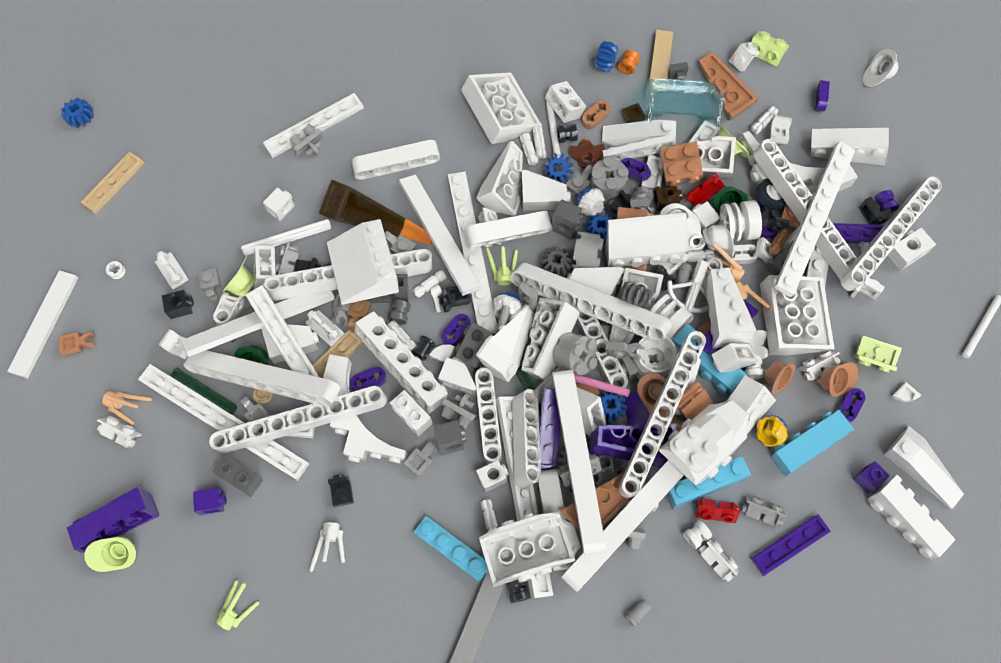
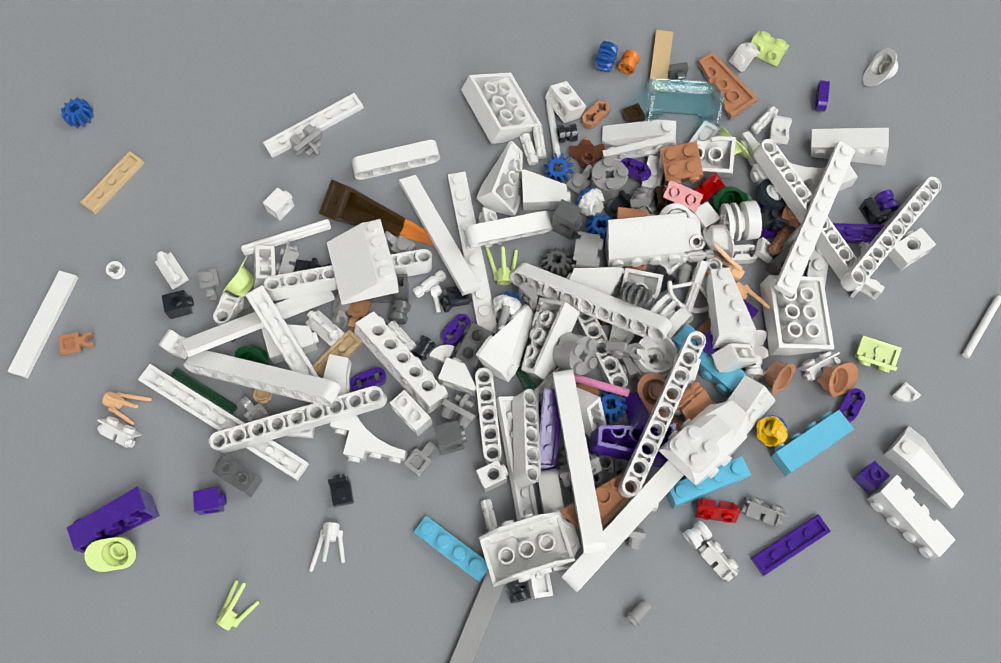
(683, 195): none -> hinge

